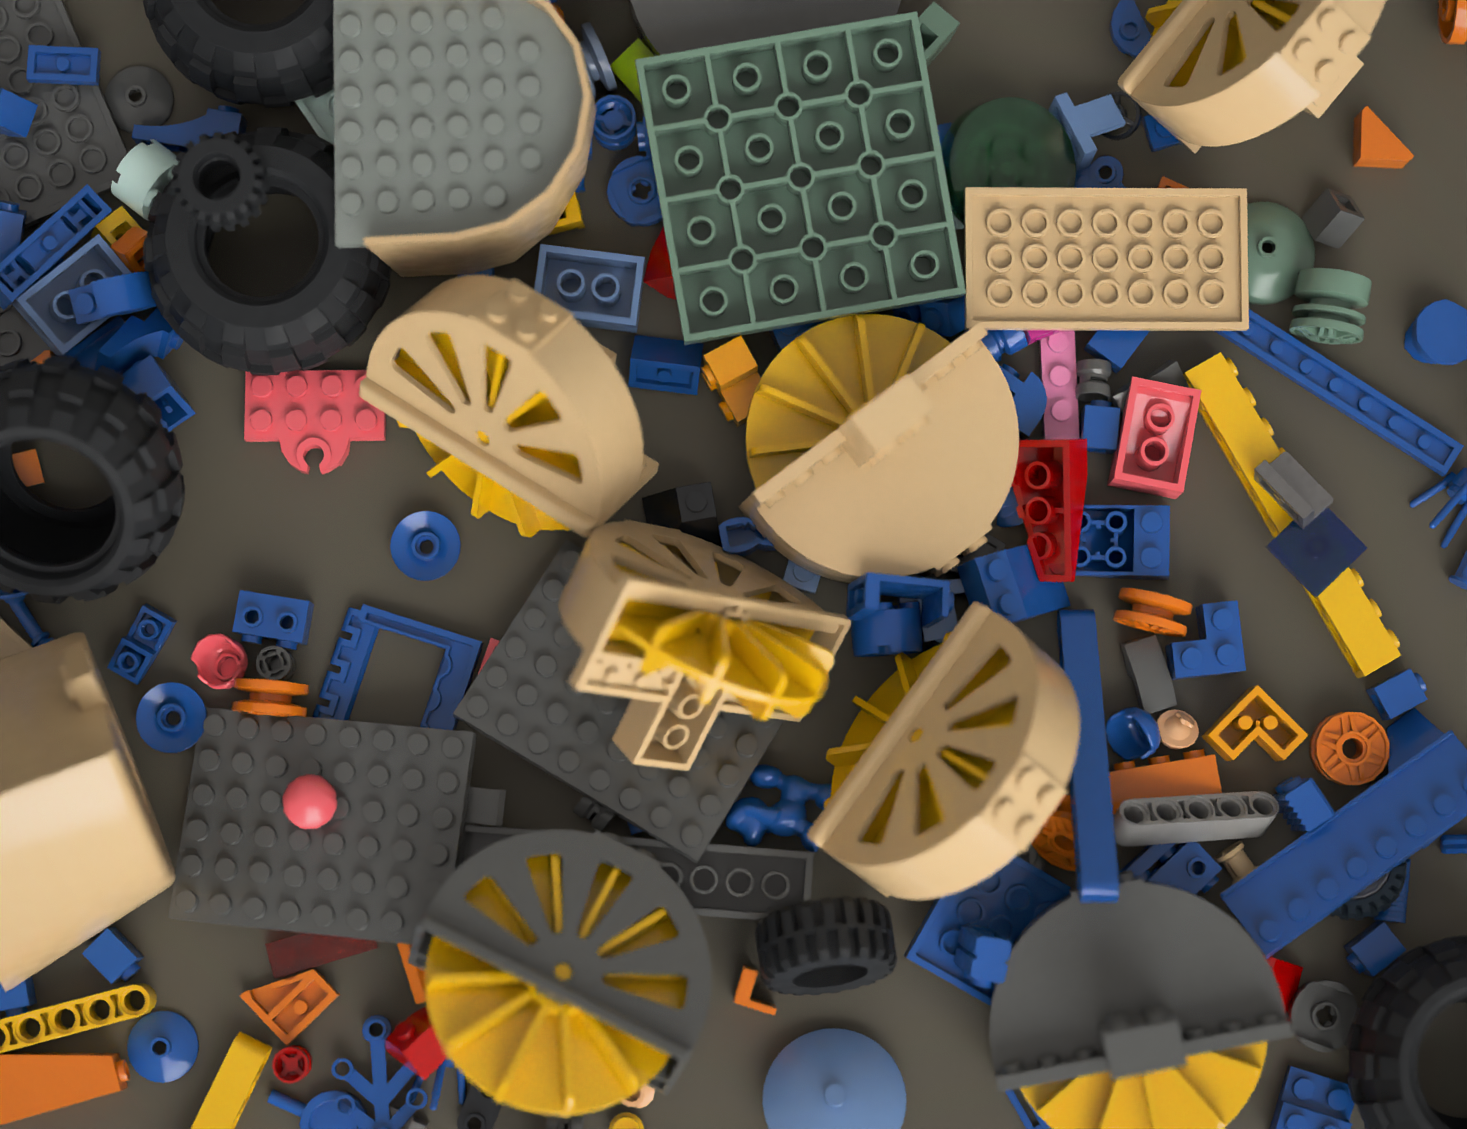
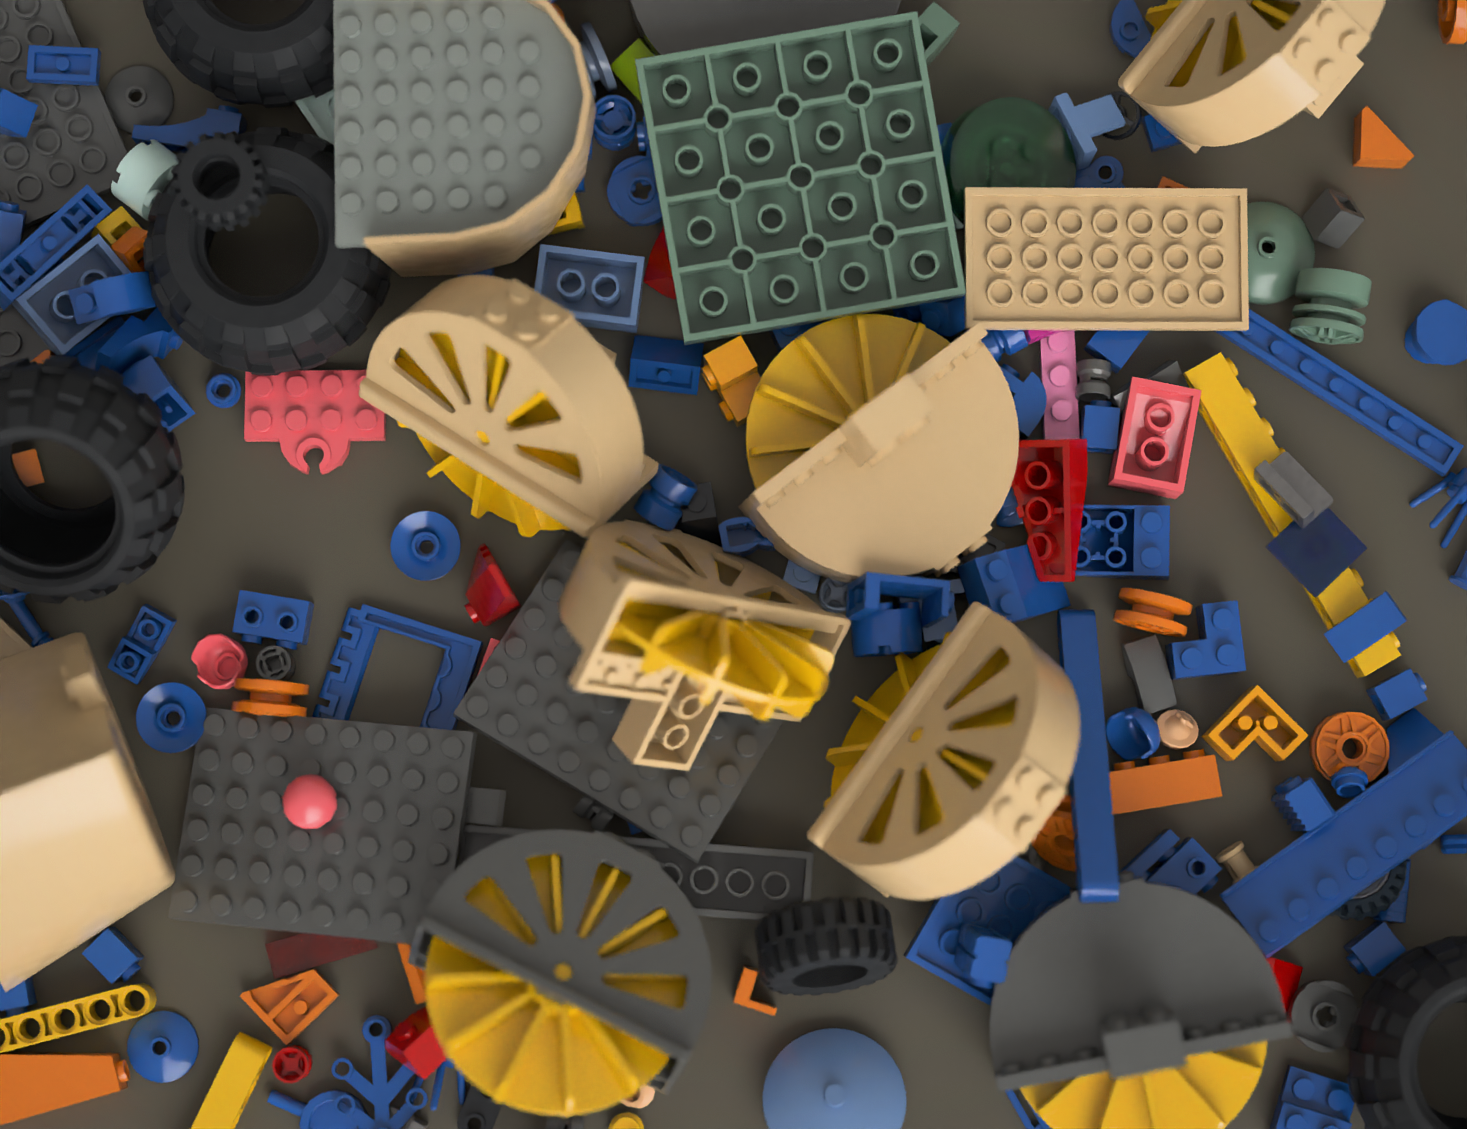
(214, 385): none -> blue plate
(489, 590): none -> red wedge
(667, 494): none -> blue wheel
(784, 818): blue animal -> none
(835, 591): none -> sand blue wheel
(1194, 818): light grey beam -> none
(1349, 782): none -> blue plate
(1365, 627): none -> blue slope

